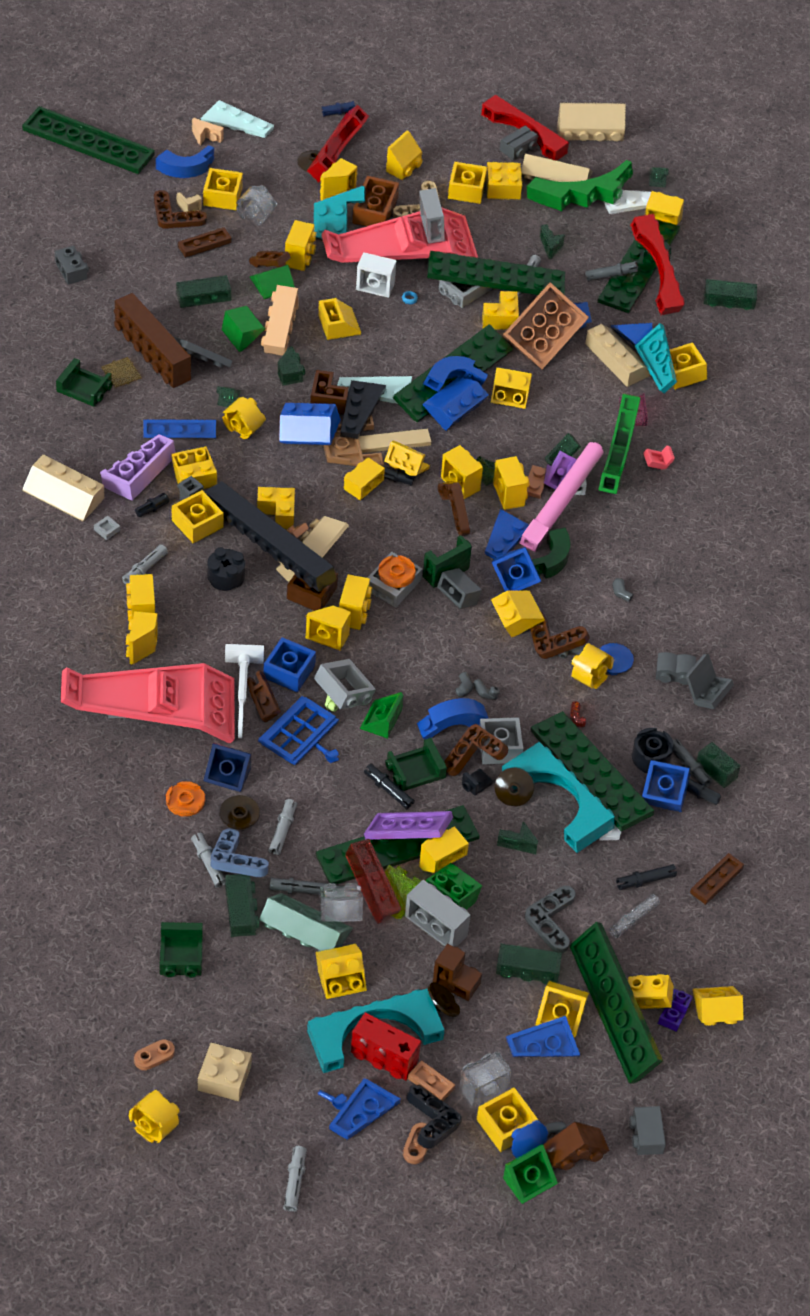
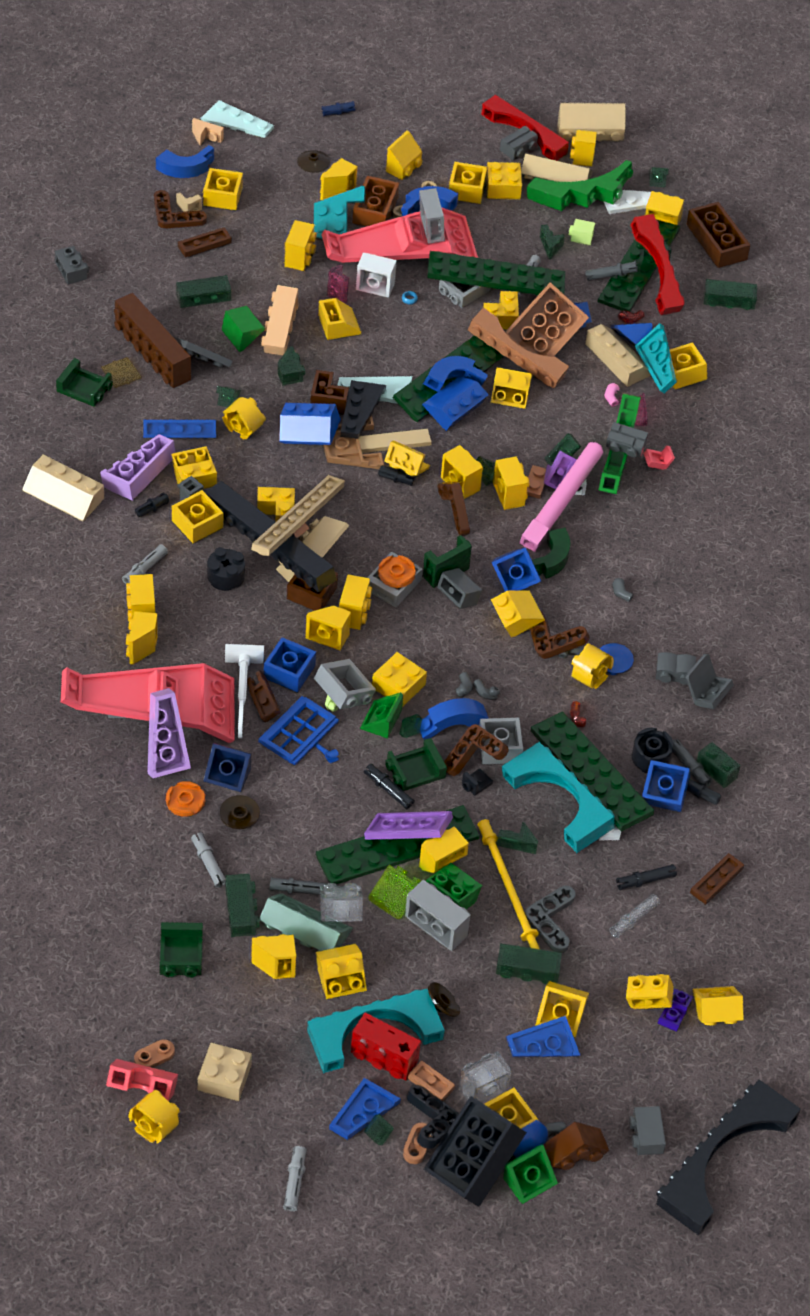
(88, 140): dark green plate -> none
(107, 528): light grey plate -> none
(129, 1075): none -> coral arch
(166, 738): none -> lavender wedge
(227, 861): sand blue beam -> none
(256, 204): clear brick -> none
(267, 281): green slope -> none
(270, 258): reddish brown hinge -> none
(275, 955): none -> yellow slope
(285, 820): light grey pin -> none
(297, 515): none -> tan plate
(337, 284): none -> clear pink bracket
(337, 1102): blue hand -> none
(338, 140): red arch -> none
(364, 478): yellow brick -> none
(372, 880): clear red panel -> none
(378, 1129): none -> clear green plate
(399, 676): none -> yellow brick
(410, 725): none -> clear green plate
(447, 198): none -> blue arch
(454, 974): reddish brown brick -> none
(474, 1151): none -> black slope
(490, 838): none -> yellow bar
(505, 534): blue wing -> none
(516, 777): dark brown dish -> none
(545, 368): none -> nougat arch
(582, 231): none -> yellowish green brick
(583, 147): none -> yellow brick
(610, 394): none -> bright pink arm
(615, 1003): dark green plate -> none
(627, 440): none -> dark grey brick
(629, 317): none -> clear red arm
(686, 1192): none -> black arch
(718, 234): none -> reddish brown brick

